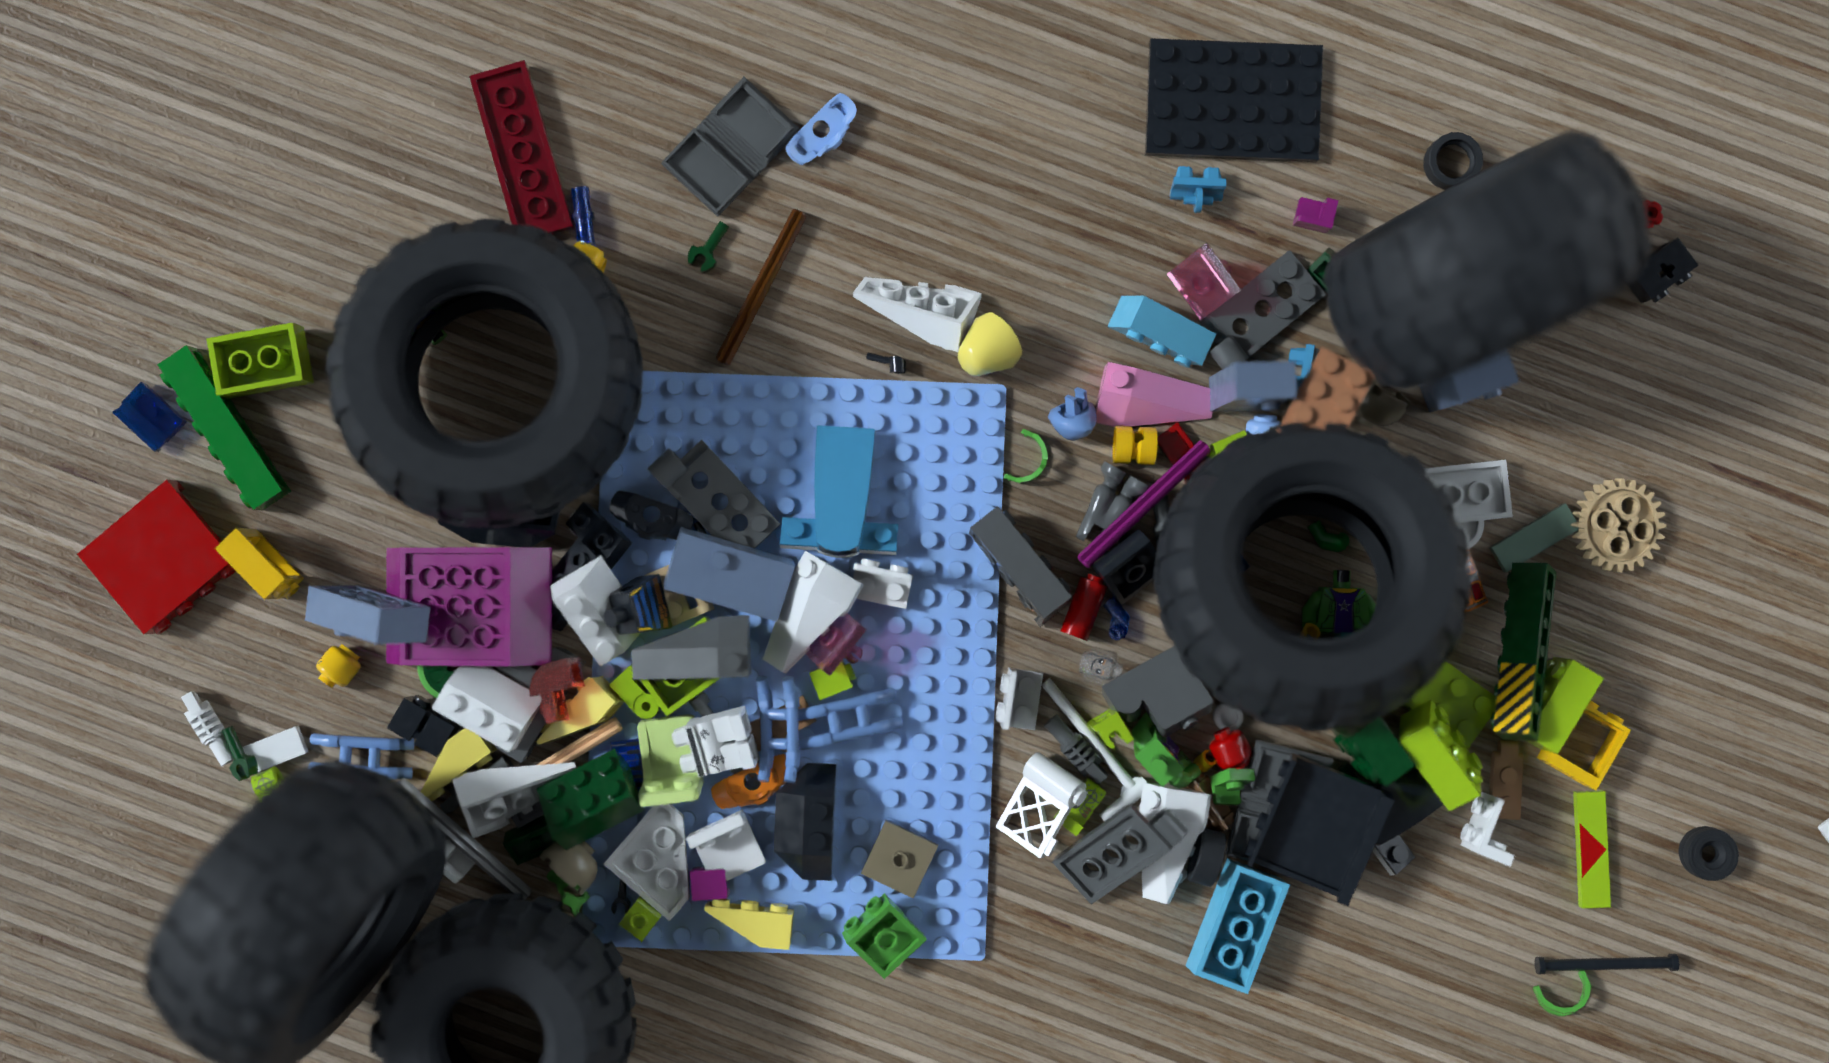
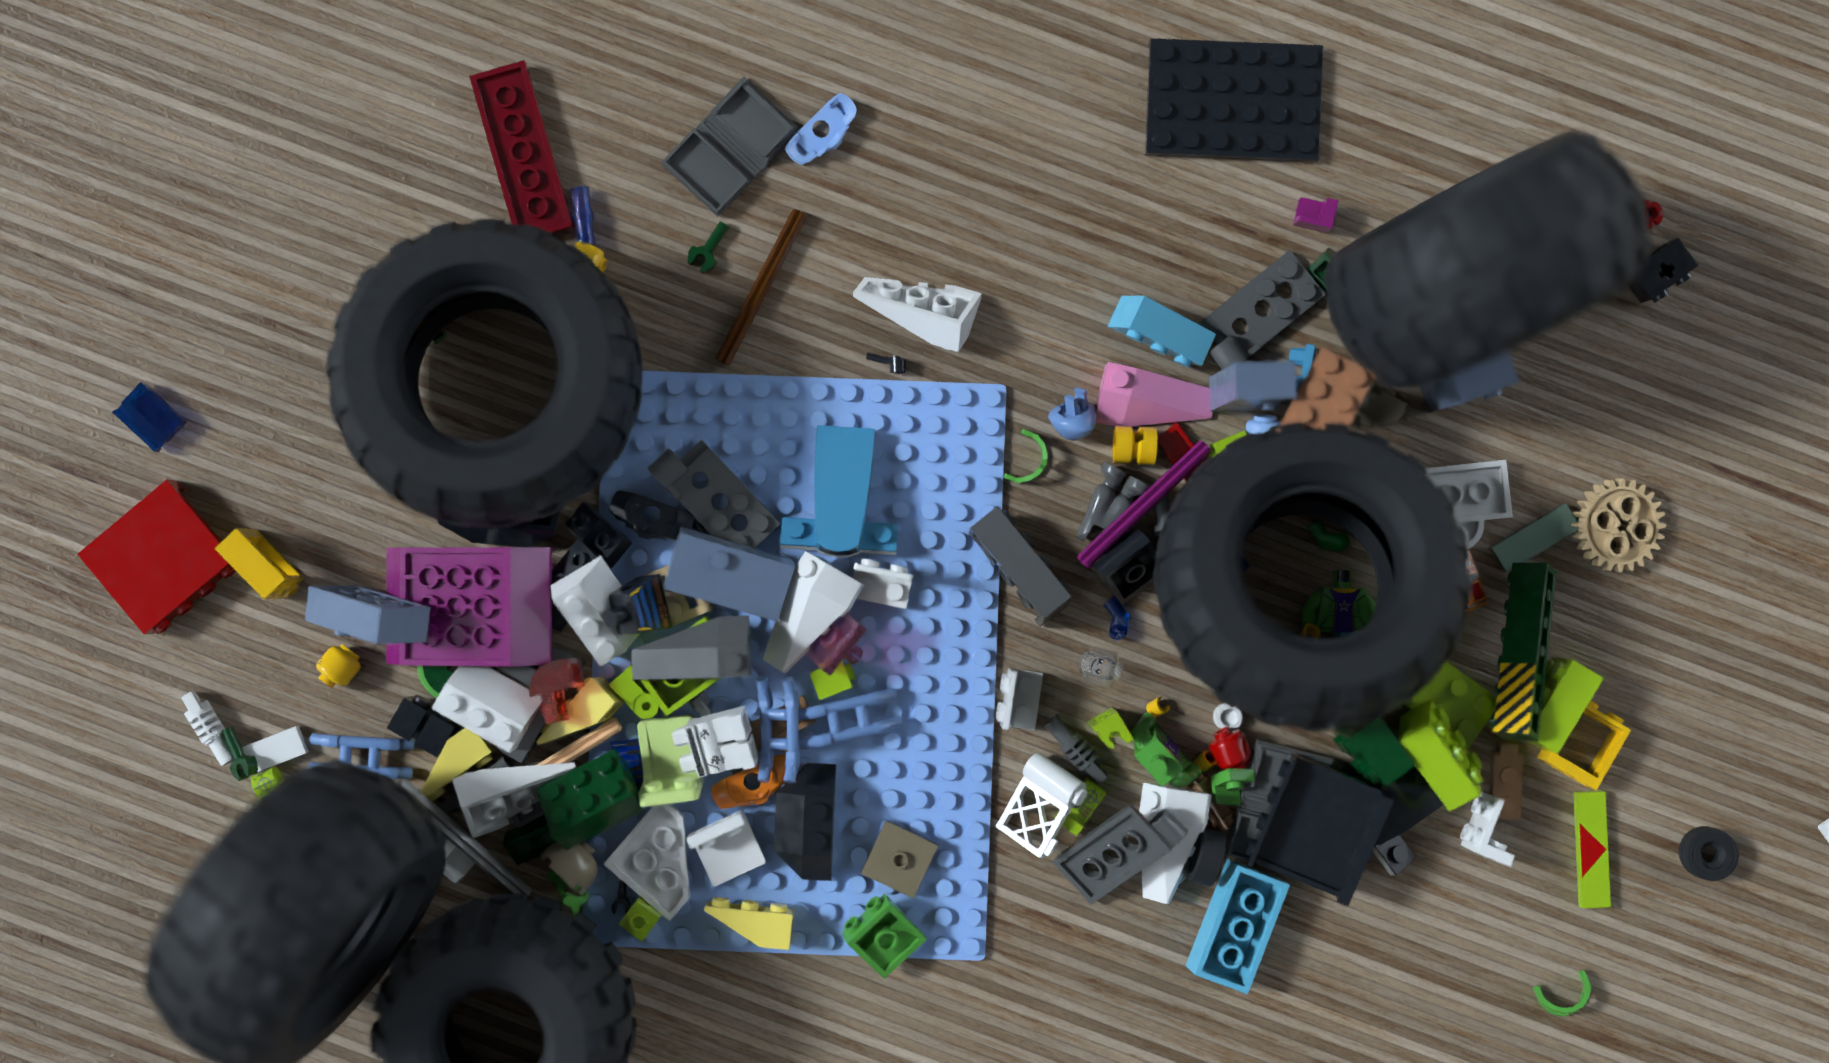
(224, 429): green brick -> none
(260, 360): lime brick -> none
(708, 884): magenta panel -> none
(989, 346): light yellow piece -> none
(1084, 607): red brick -> none
(1132, 787): white bar -> none
(1164, 691): dark grey brick -> none
(1197, 190): dark azure hips -> none
(1204, 281): clear pink tile -> none
(1462, 140): black tyre -> none
(1670, 962): black bar -> none

